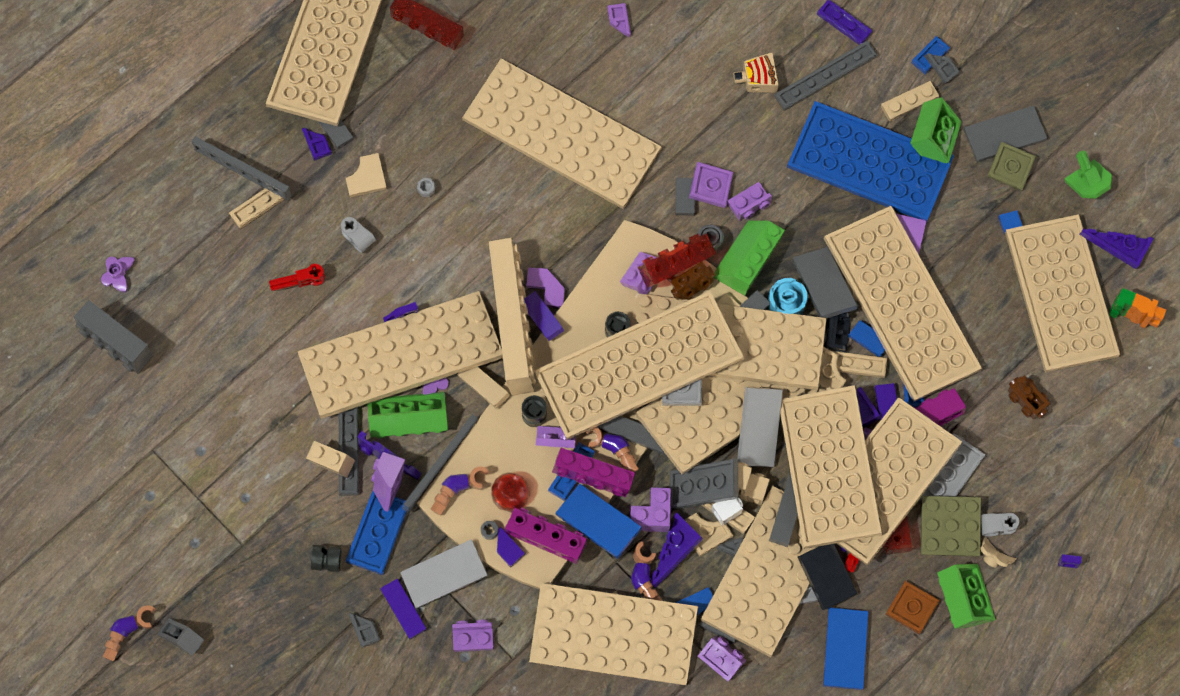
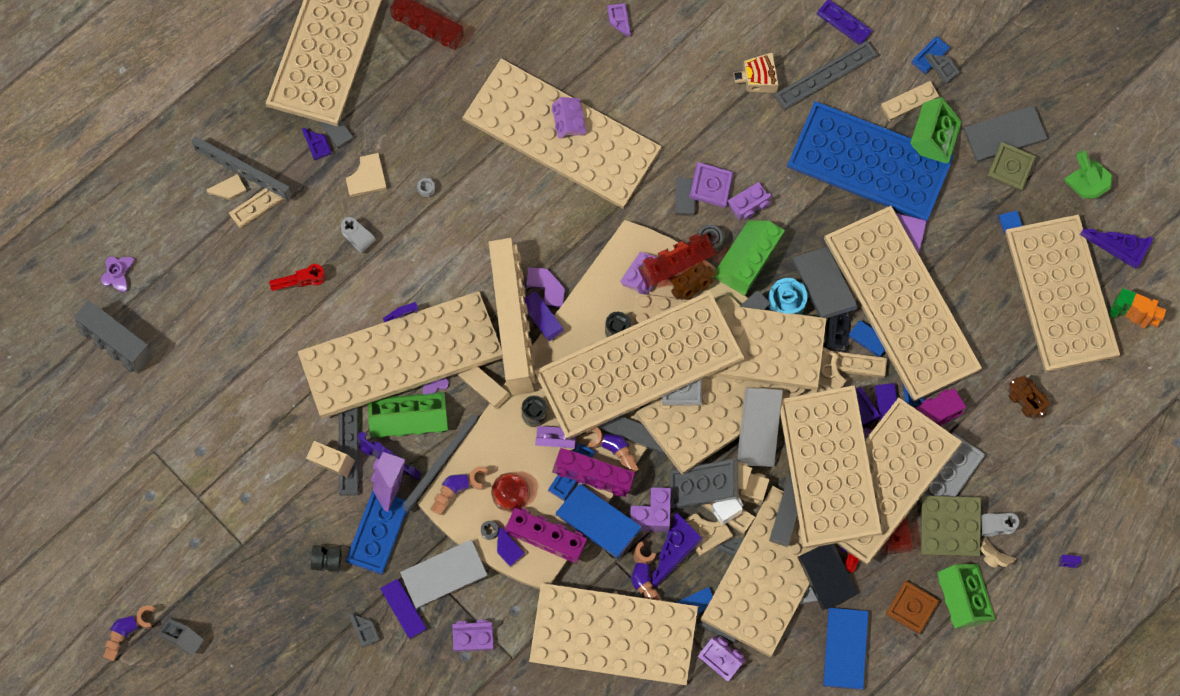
(228, 189): none -> tan tile
(568, 117): none -> medium lavender bracket

